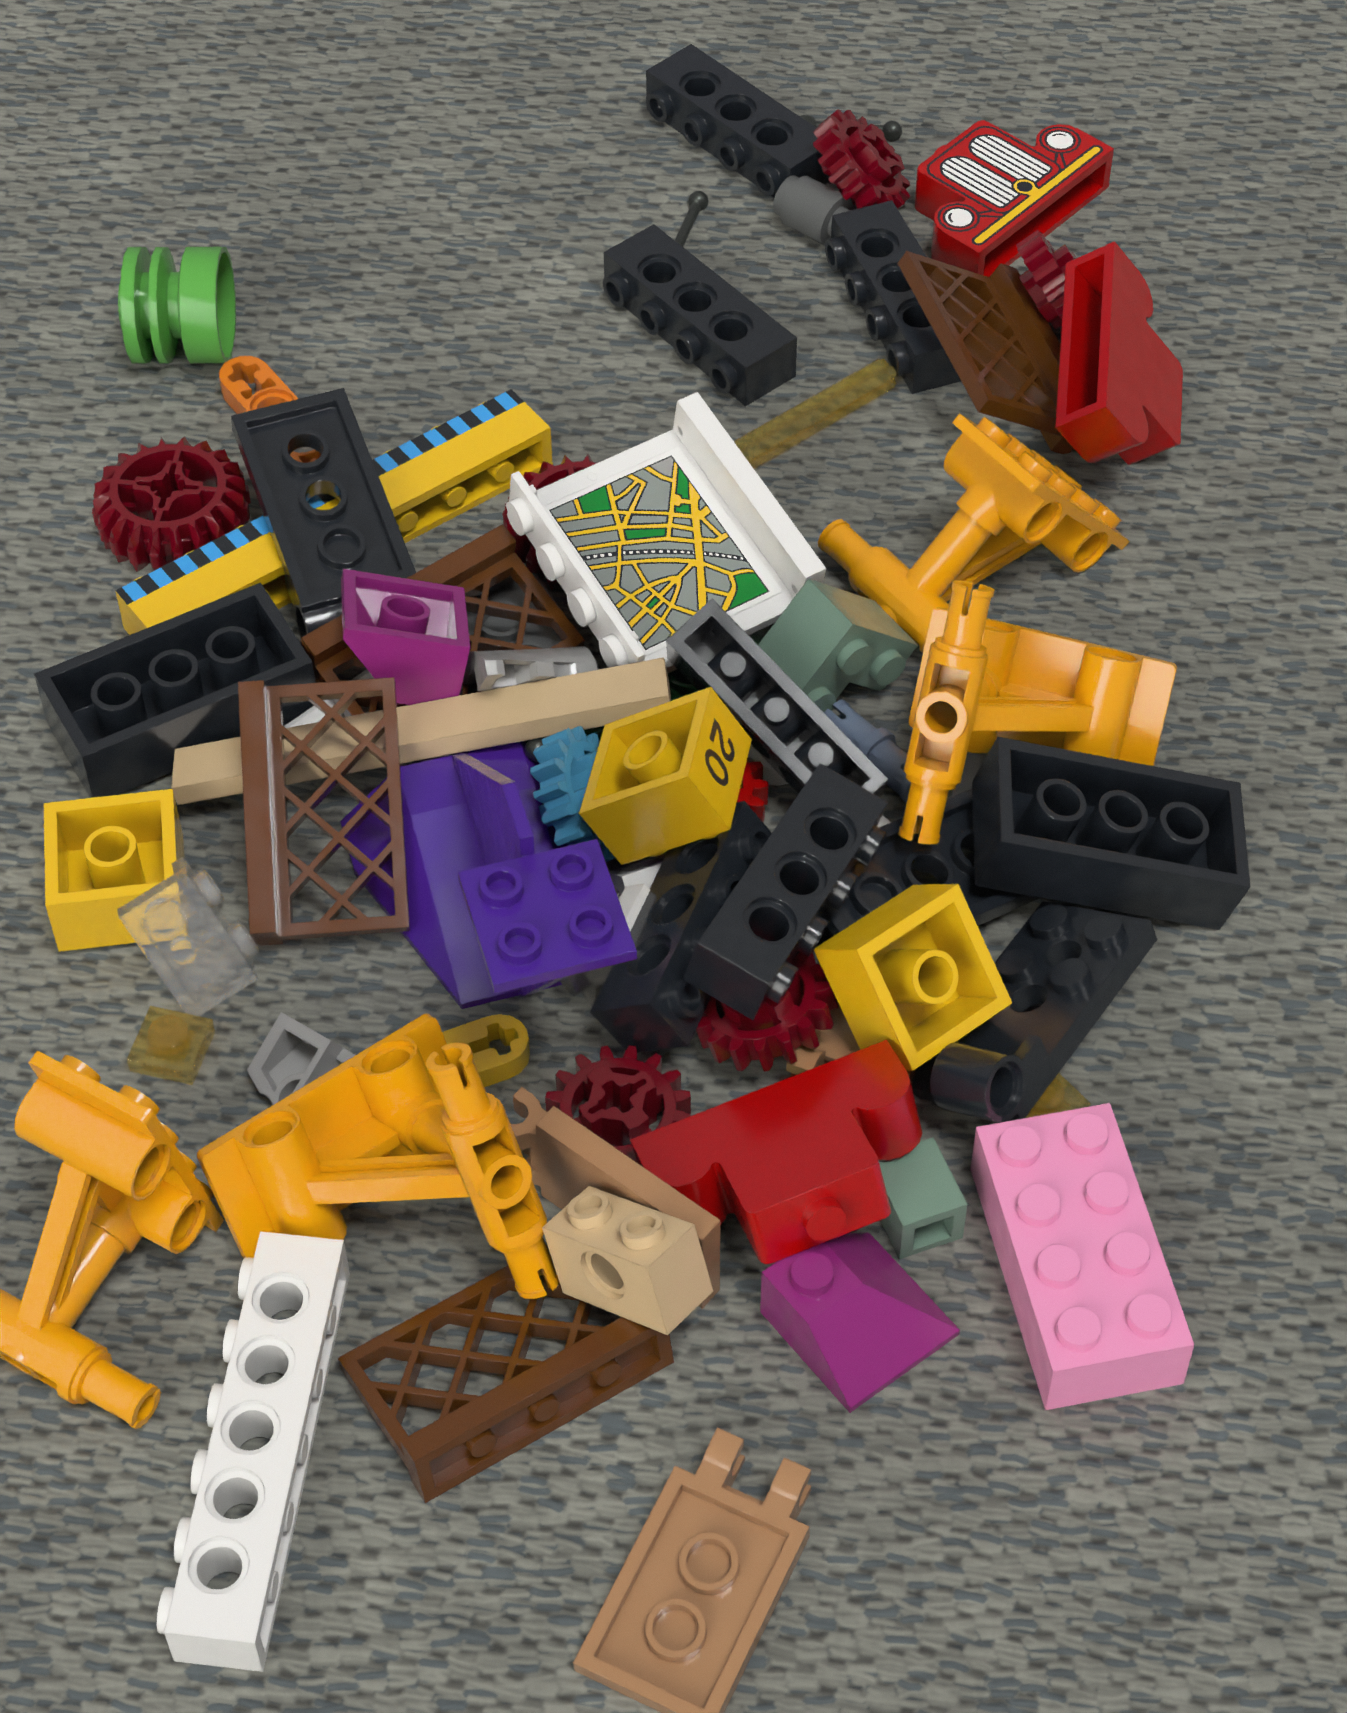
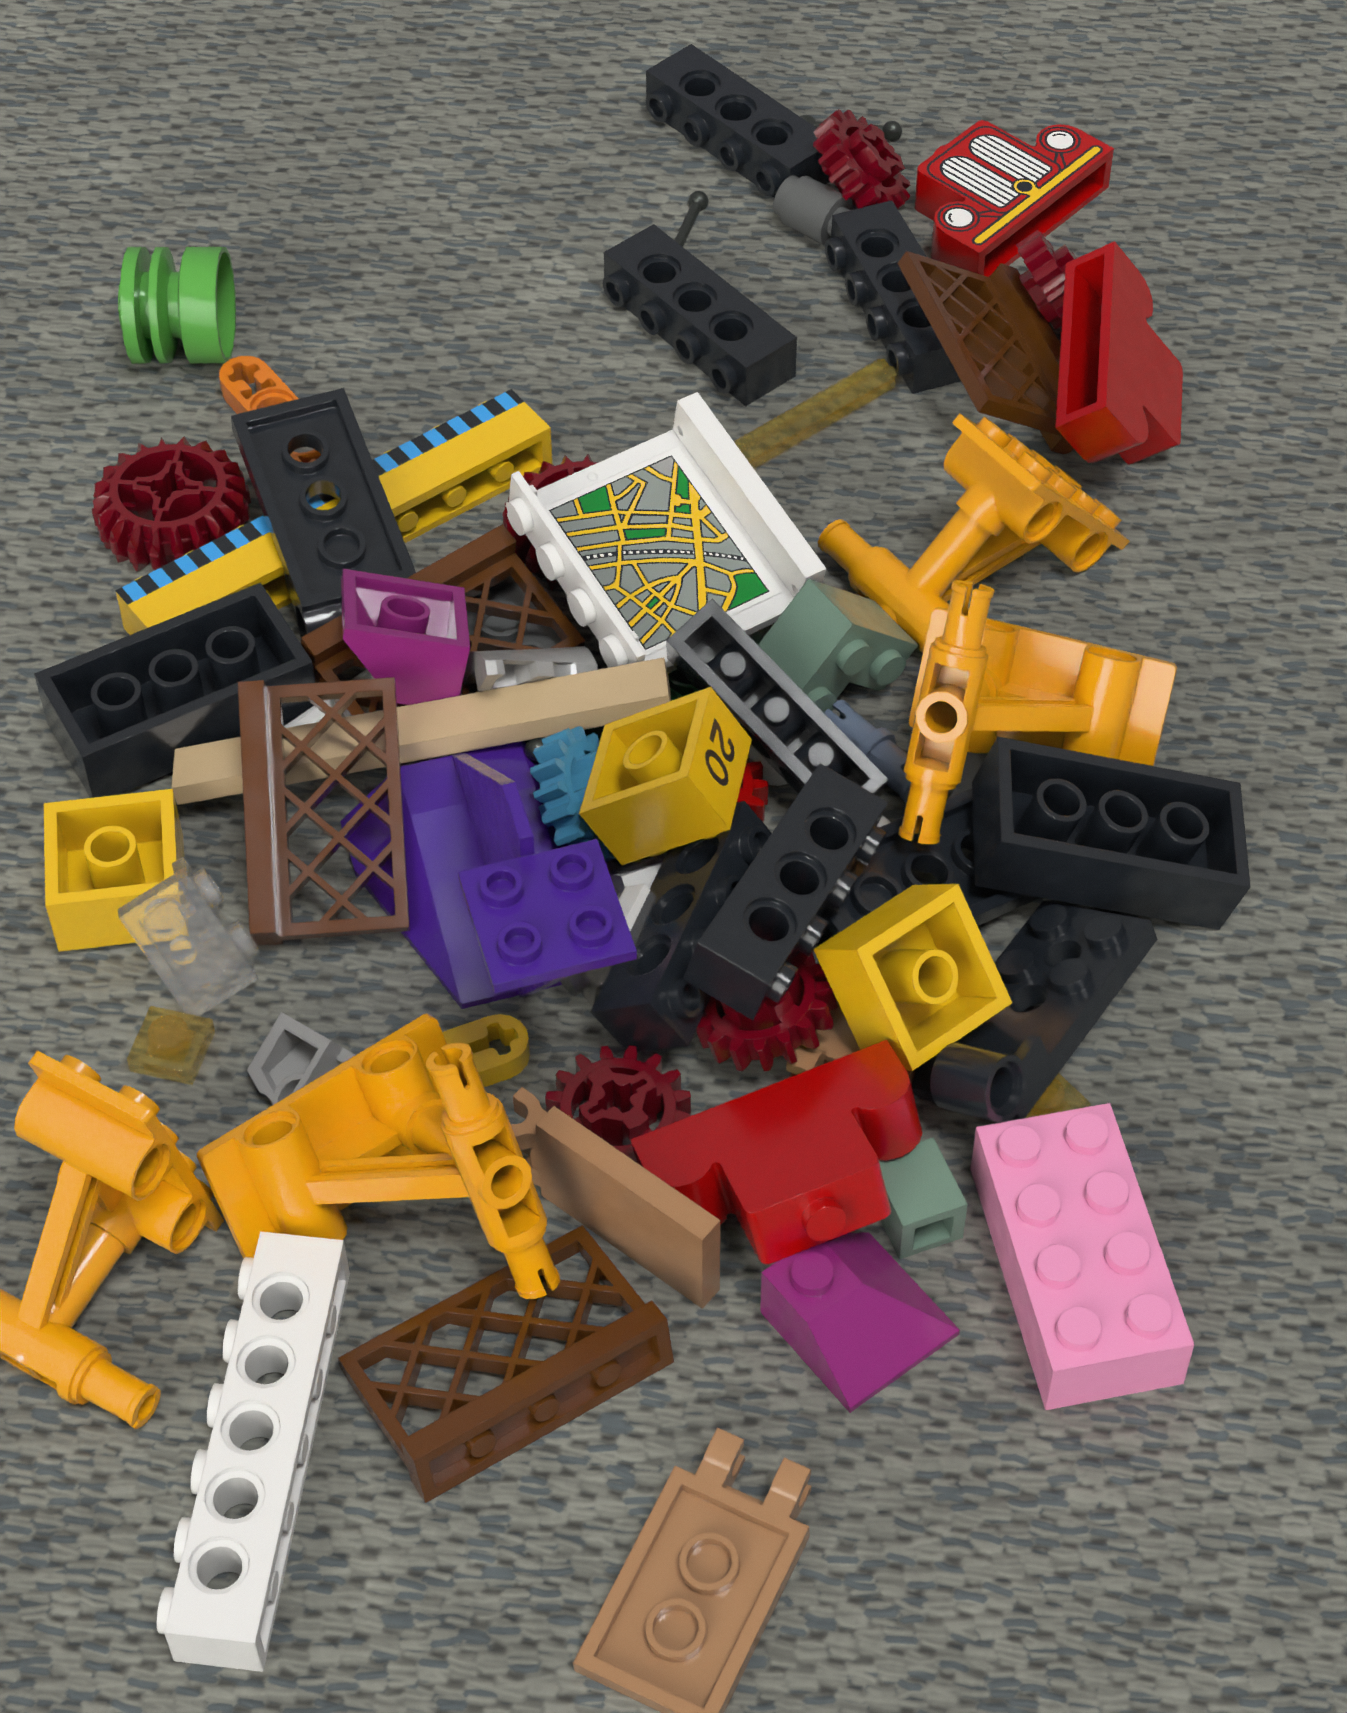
(628, 1259): tan brick -> none

